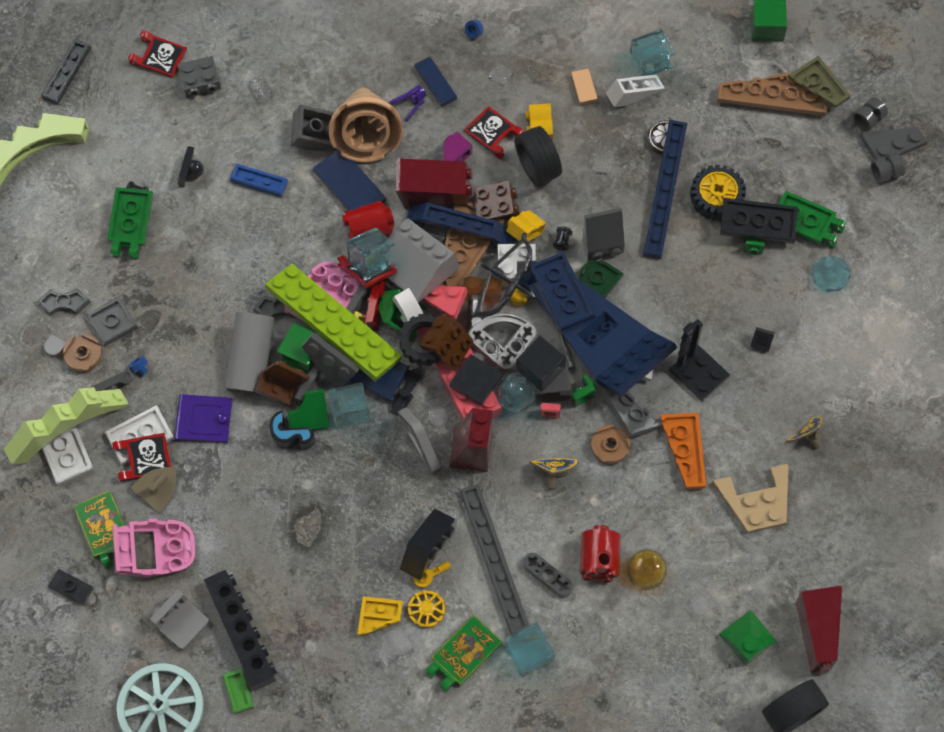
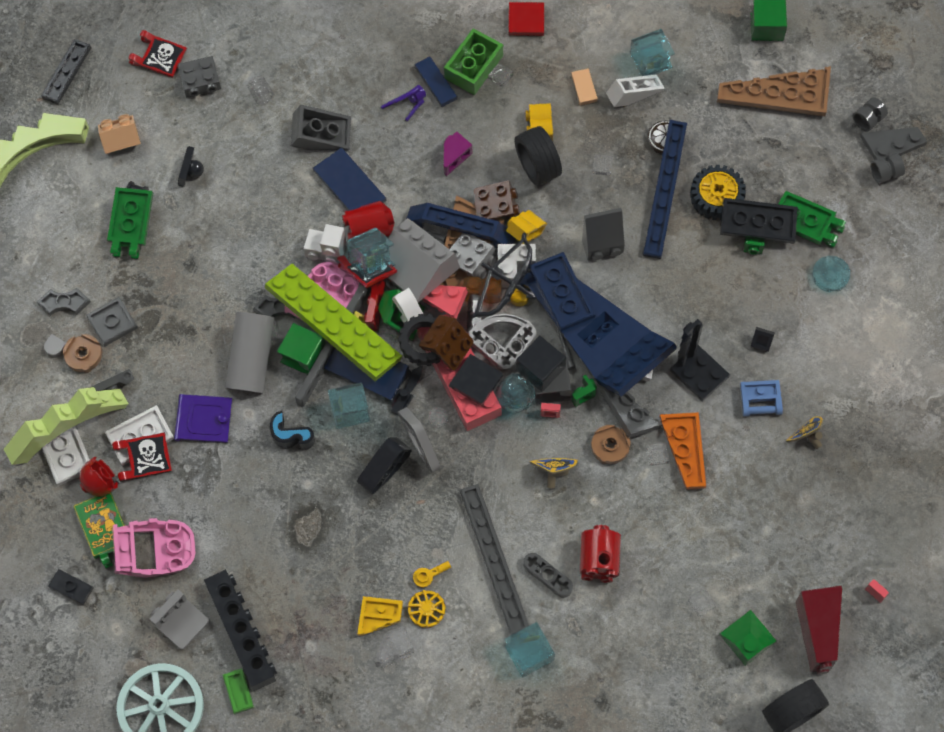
(97, 478): none -> red cylinder
(118, 133): none -> light nougat slope
(138, 365): blue tile -> none
(156, 487): dark tan shield -> none
(259, 180): blue tile -> none
(280, 382): reddish brown bracket -> none
(311, 412): green tile -> none
(326, 244): none -> white brick
(330, 361): dark grey wing -> none
(365, 127): light nougat cone -> none
(384, 464): none -> black beam
(427, 543): black wedge -> none
(433, 182): dark red slope -> none
(463, 653): green tile -> none
(471, 253): none -> light grey bracket
(473, 28): blue tile -> none
(473, 61): none -> bright green brick
(473, 441): dark red slope -> none
(490, 129): flag -> none
(526, 18): none -> red tile
(561, 235): black bush -> none
(600, 276): dark green tile -> none
(647, 569): clear yellow cylinder -> none
(759, 508): tan wing -> none
(761, 392): none -> medium blue plate
(821, 82): olive wing -> none
(877, 590): none -> coral tile

